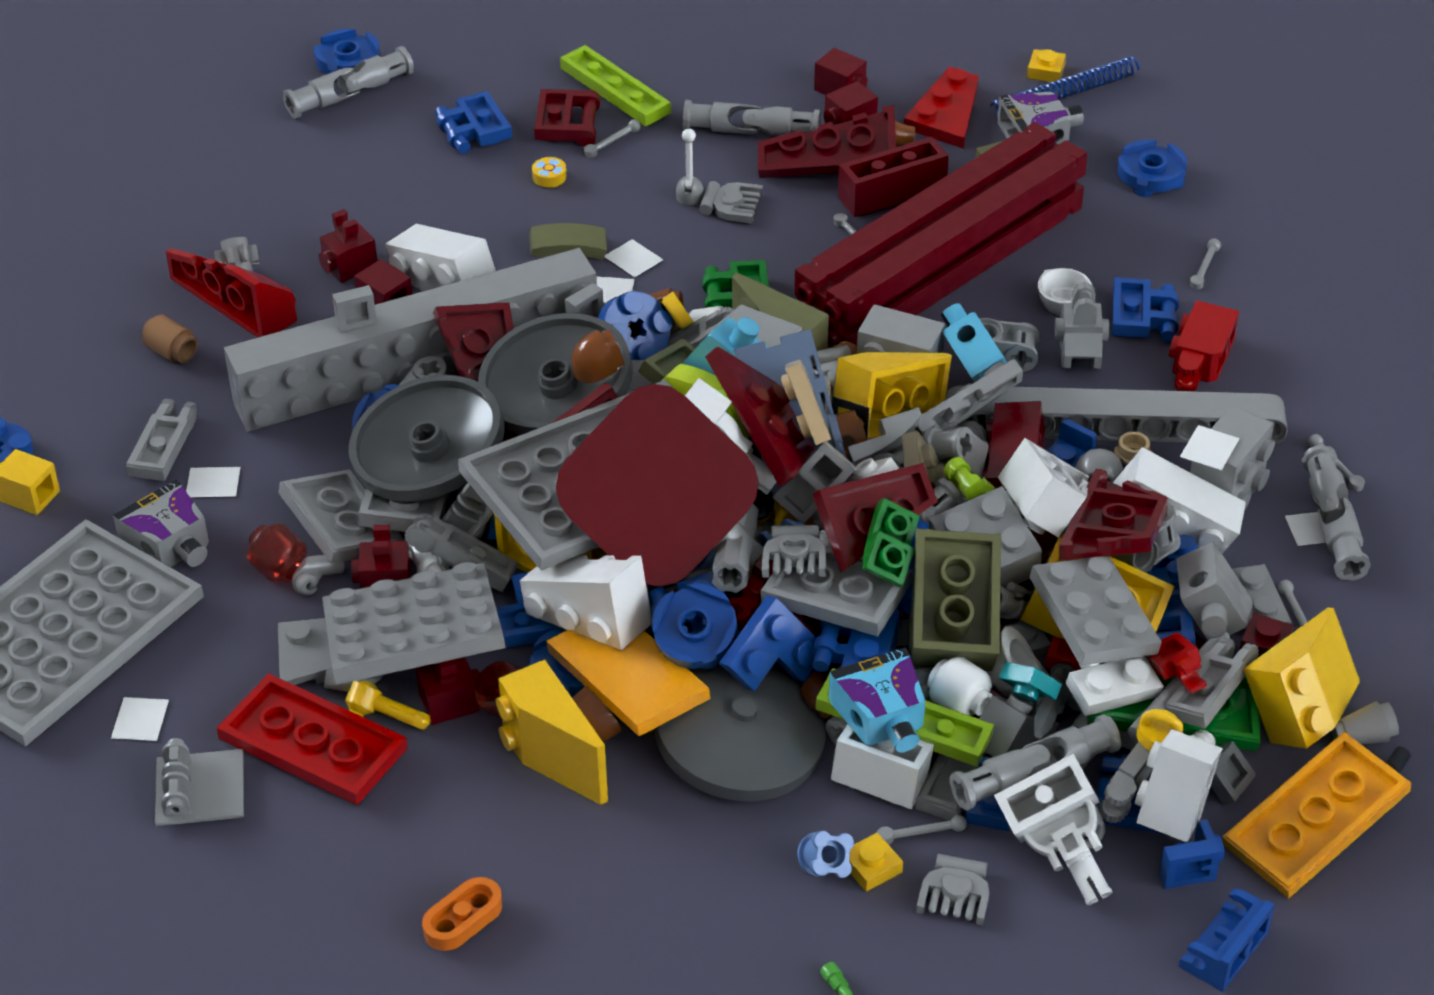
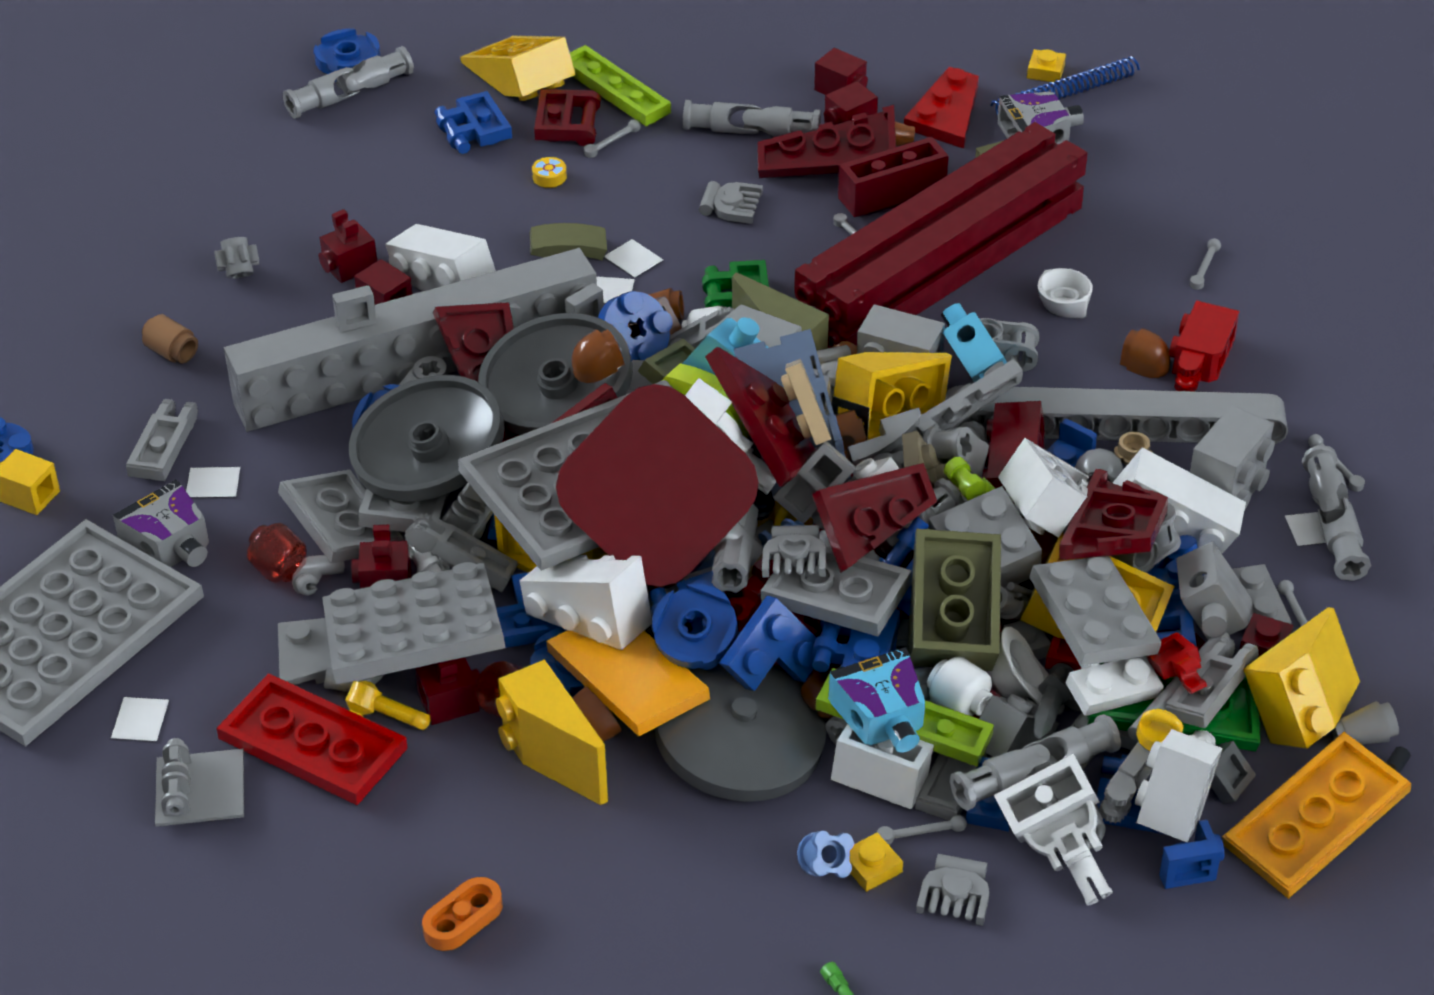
(237, 293): red wedge -> none
(522, 64): none -> yellow slope
(677, 310): yellow tile -> none
(688, 182): hinge -> none
(889, 541): green slope -> none
(1029, 682): teal plate -> none
(1081, 327): light grey hinge -> none
(1132, 309): blue plate -> none
(1145, 354): none -> dark orange piece
(1164, 172): blue plate -> none
(1209, 447): white sticker -> none
(1229, 940): blue hinge -> none

